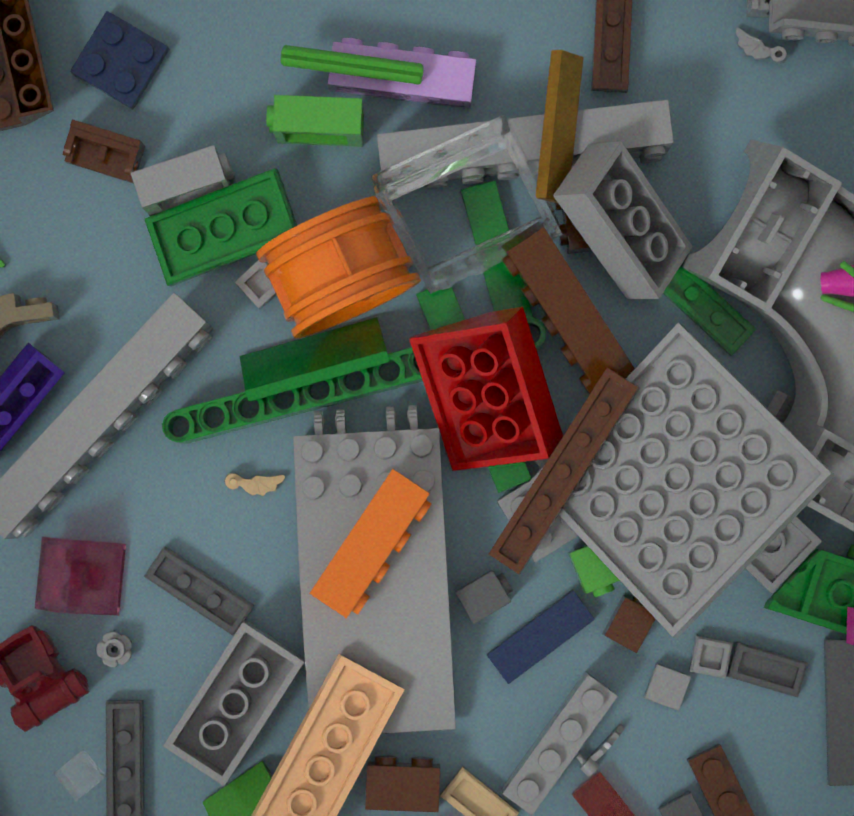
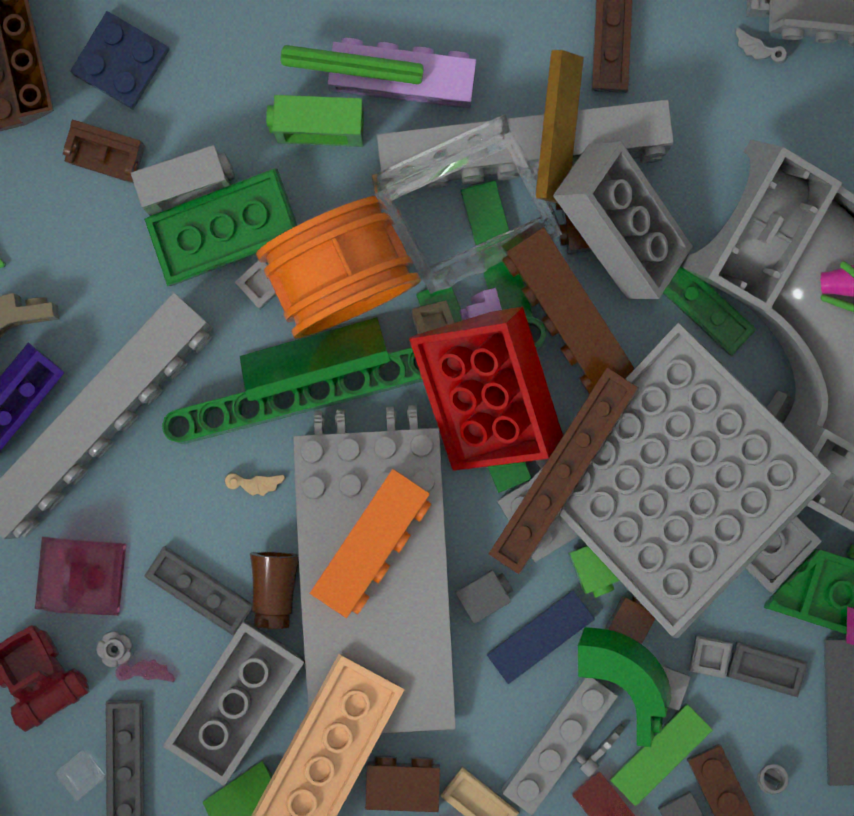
(147, 670): none -> clear pink piece
(273, 588): none -> reddish brown plant
(432, 316): none -> dark tan plate
(482, 303): none -> lavender tile
(634, 668): none -> green arch
(668, 749): none -> bright green tile
(775, 773): none -> light grey hinge

